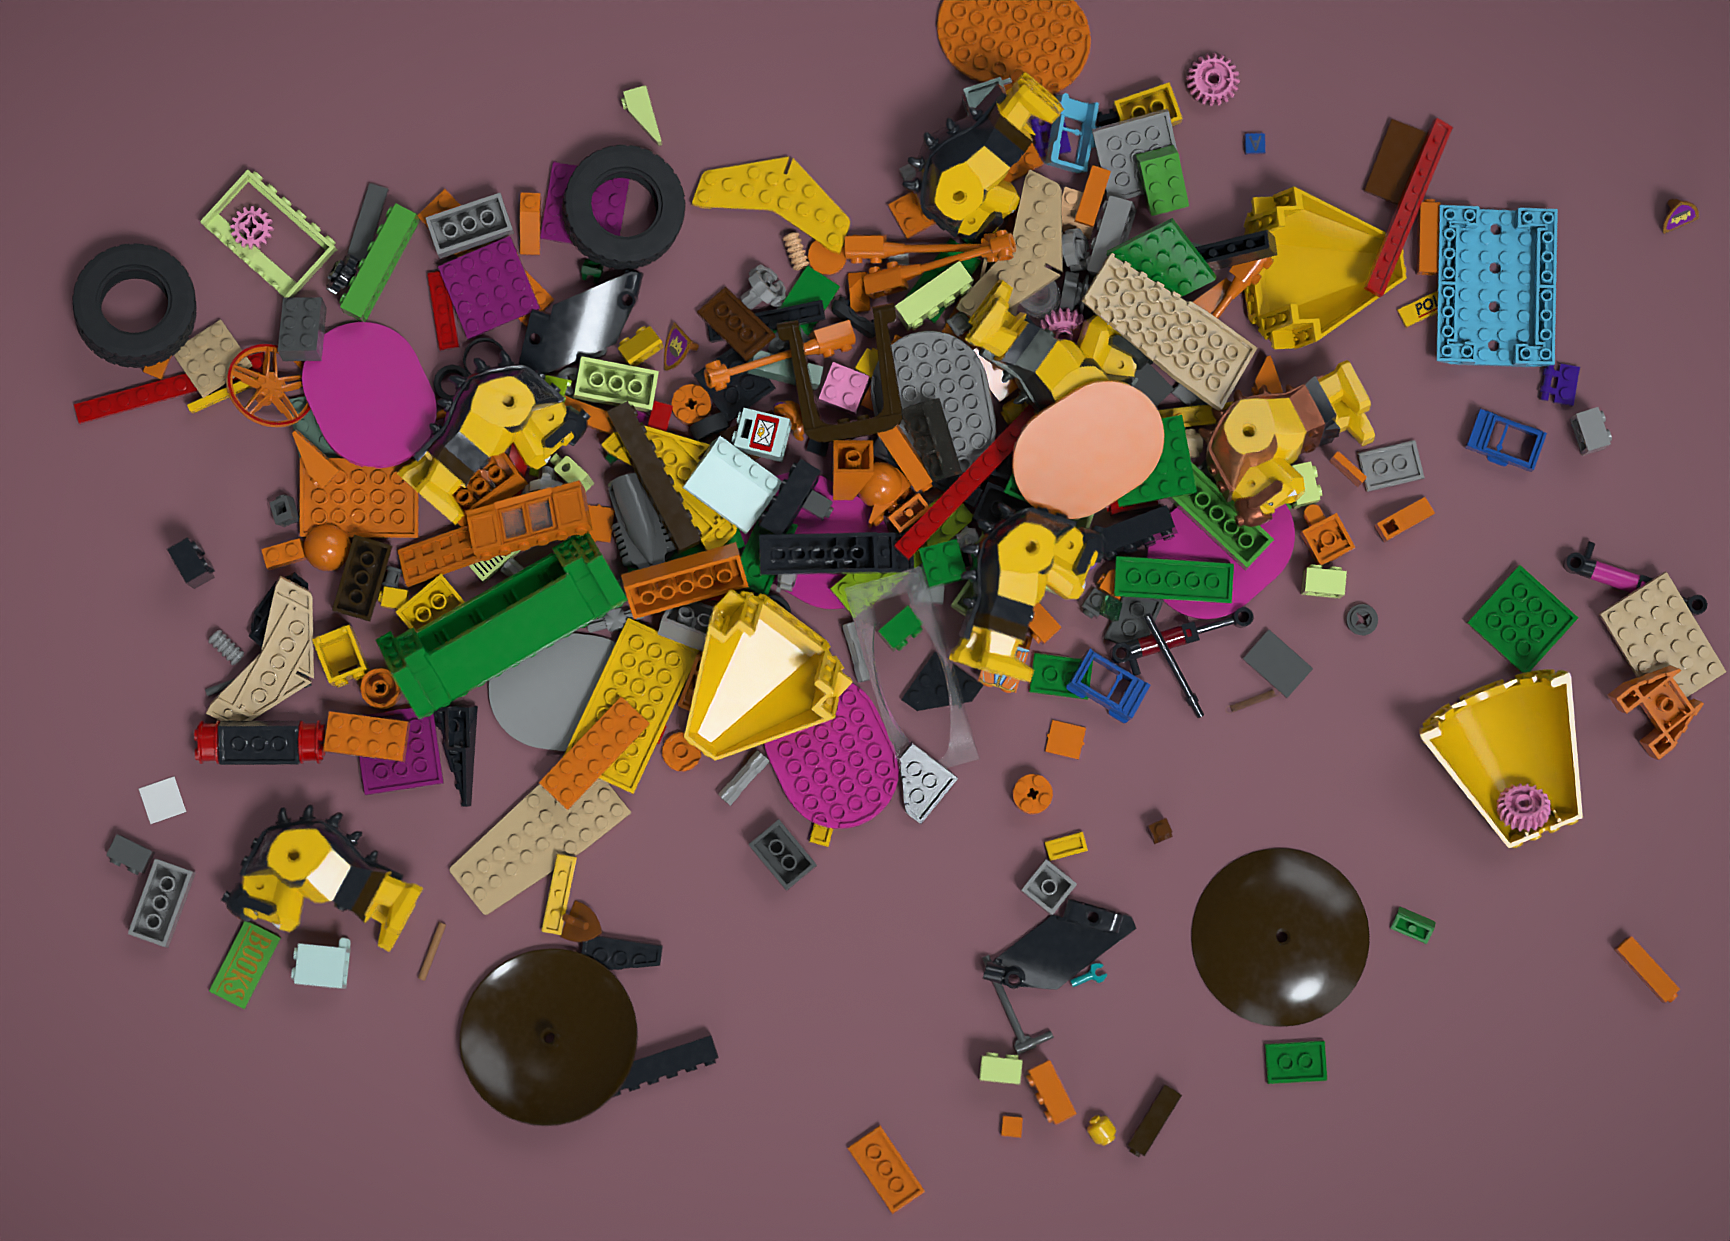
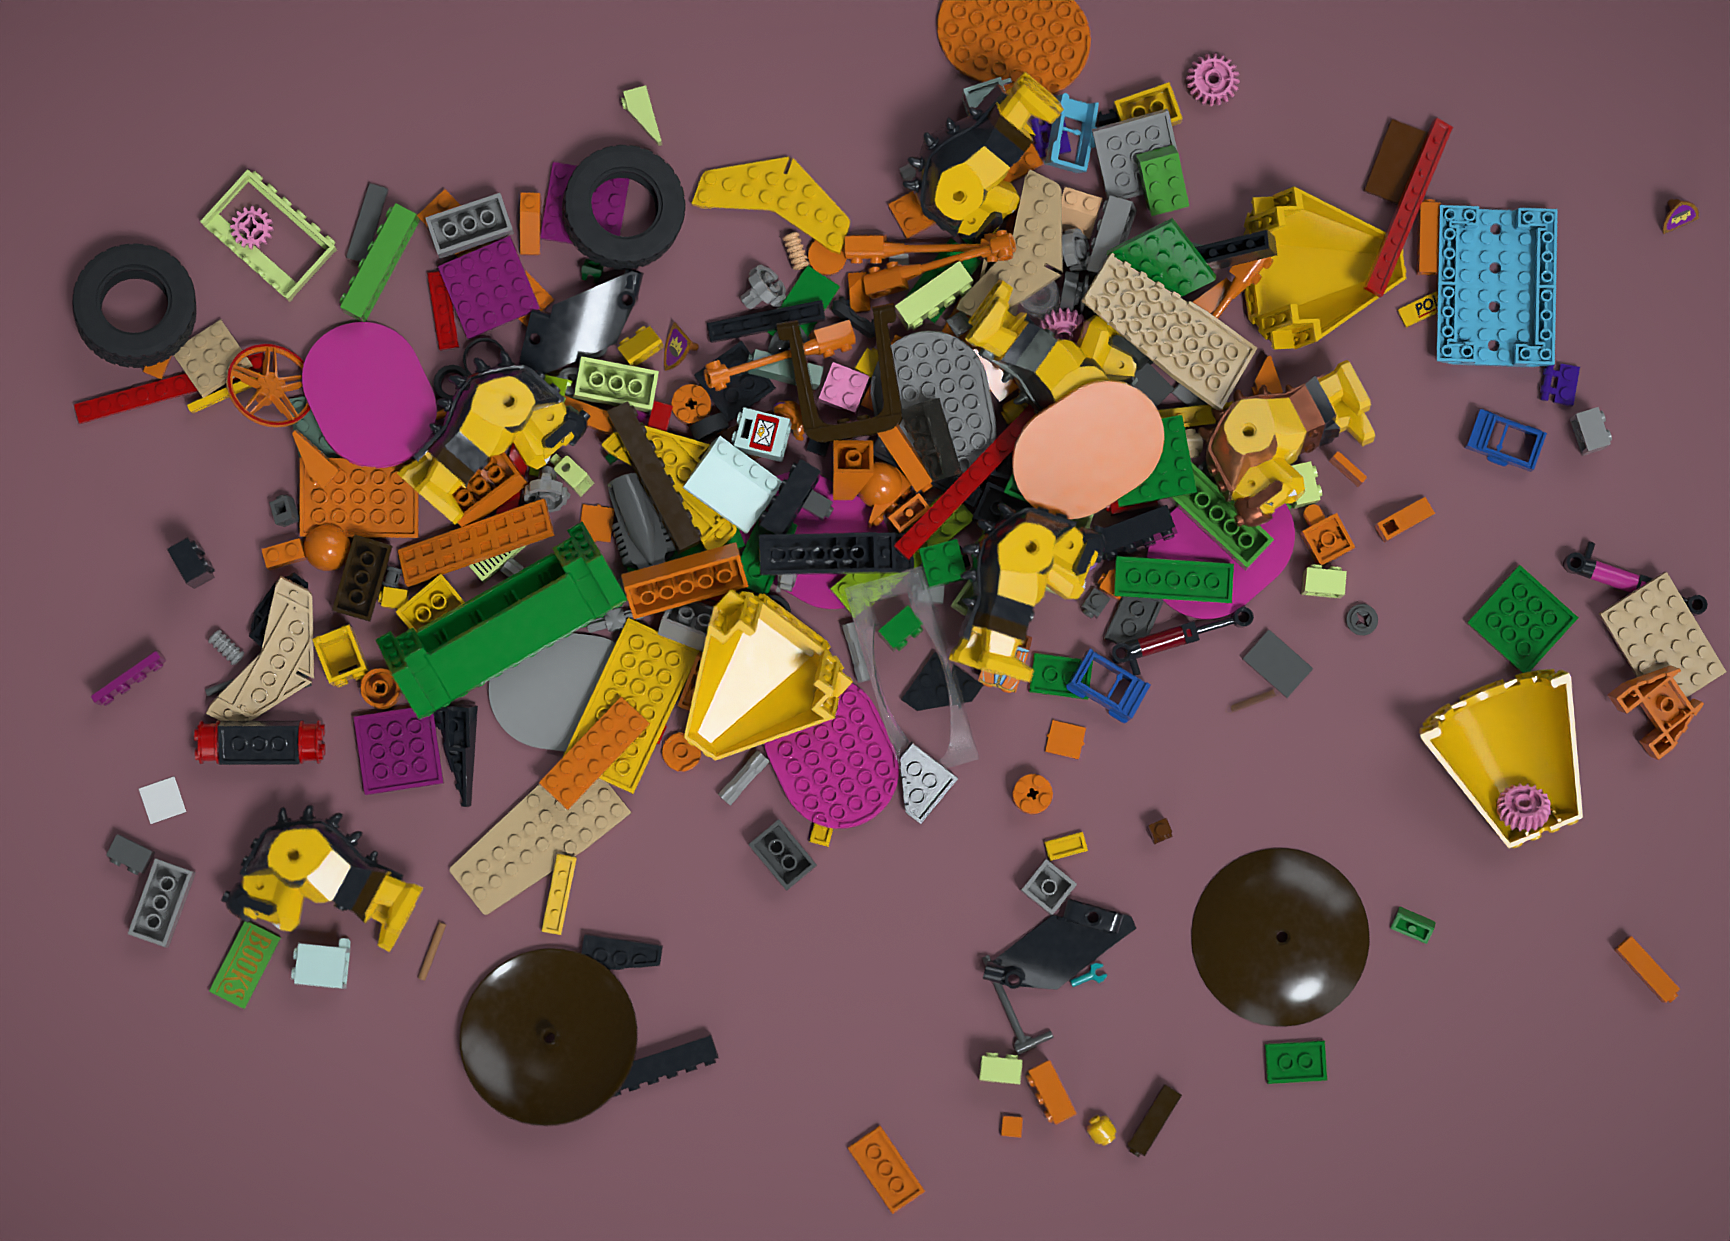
(123, 682): none -> magenta plate
(302, 329): dark grey brick -> none
(341, 273): black gear -> none
(366, 736): orange brick -> none
(529, 520): orange window -> none
(580, 924): dark orange shield -> none
(736, 324): reddish brown tile -> none
(967, 536): light grey axle -> none
(1043, 625): orange brick -> none
(1092, 196): orange tile -> none
(1111, 608): clear green plate -> none
(1191, 698): black bar -> none
(1255, 143): blue tile -> none
(1391, 466): light grey tile -> none

